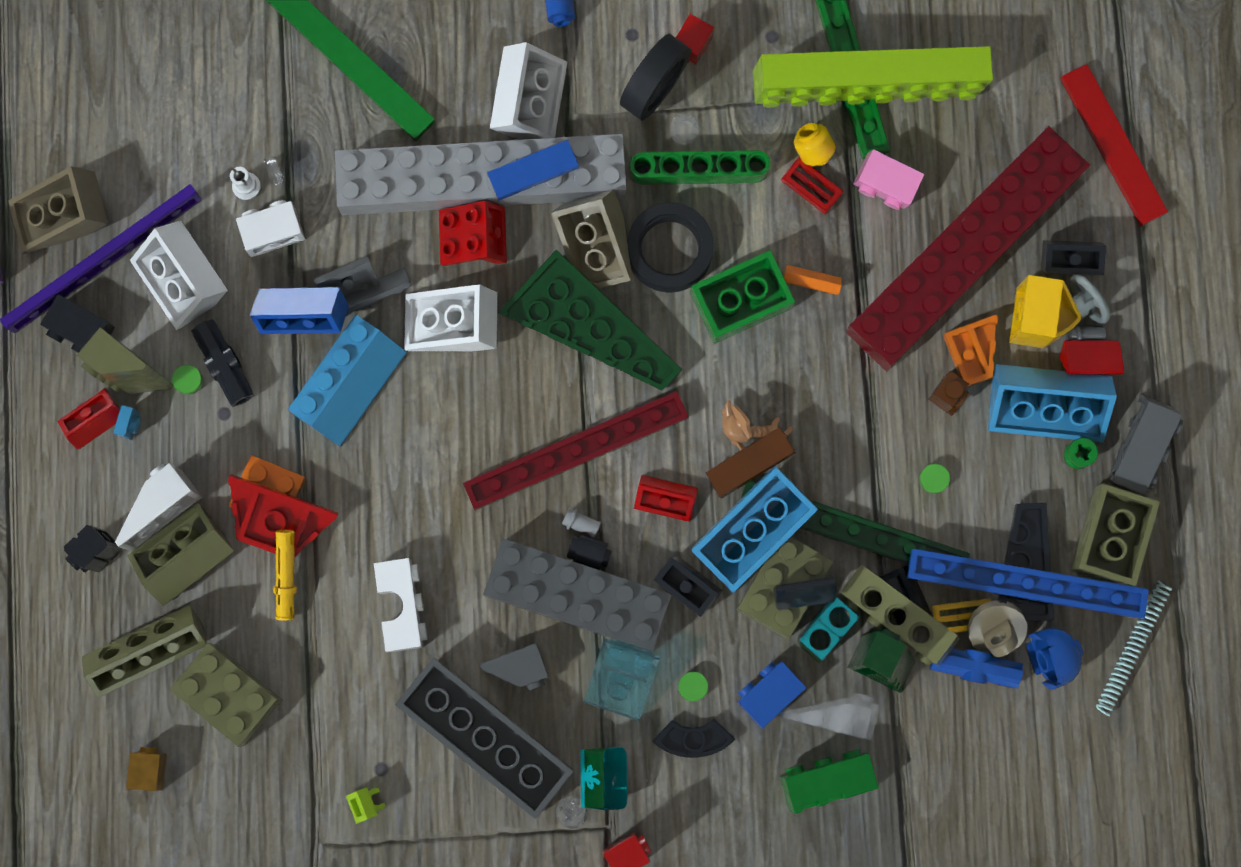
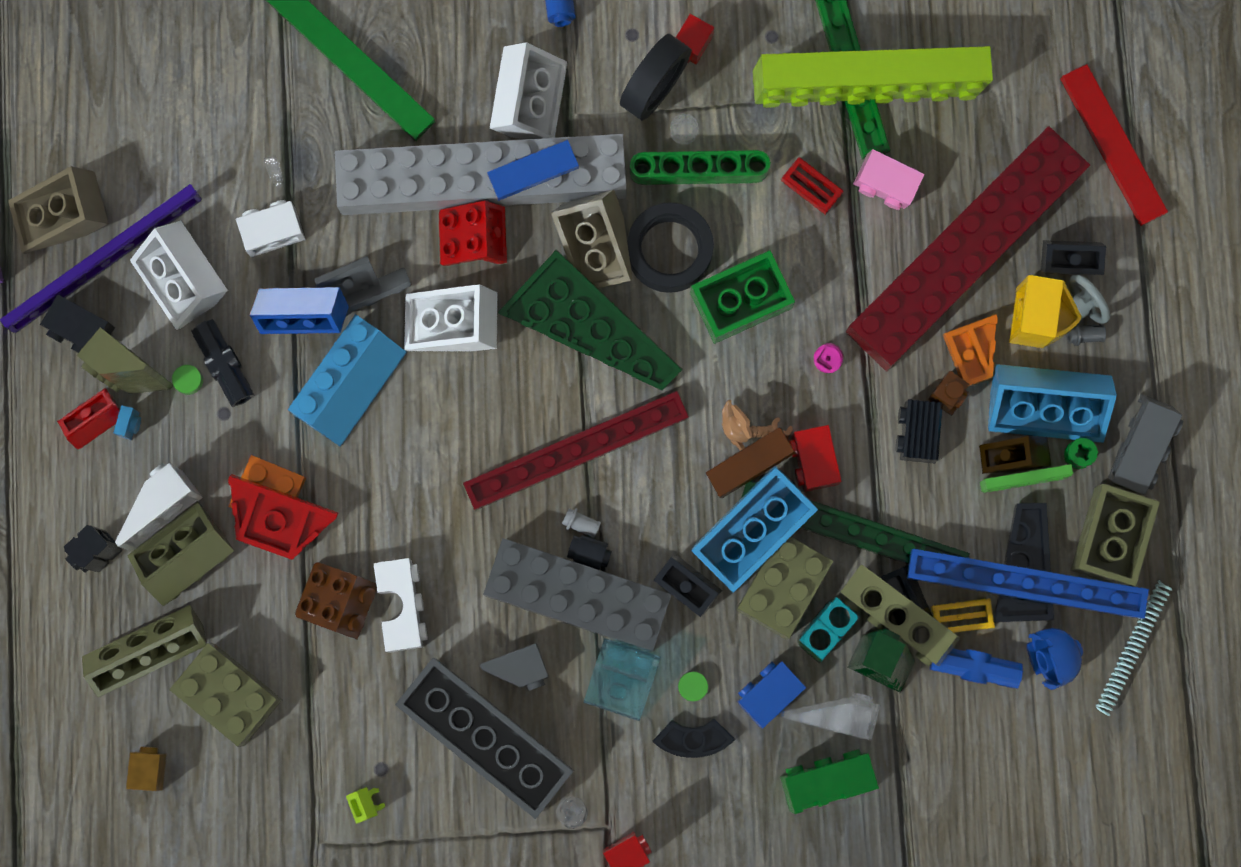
(245, 184): white pin -> none
(284, 585): yellow pin -> none
(336, 600): none -> reddish brown bracket
(603, 778): teal piece -> none
(665, 498): red slope -> none
(805, 593): black slope -> none
(812, 279): orange tile -> none
(814, 144): yellow head -> none
(815, 459): none -> red brick
(828, 358): none -> dark pink tile
(920, 431): none -> black brick
(934, 478): bright green tile -> none
(997, 628): dark tan tile -> none
(1015, 454): none -> dark brown slope
(1026, 478): none -> bright green tile
(1092, 357): red slope -> none

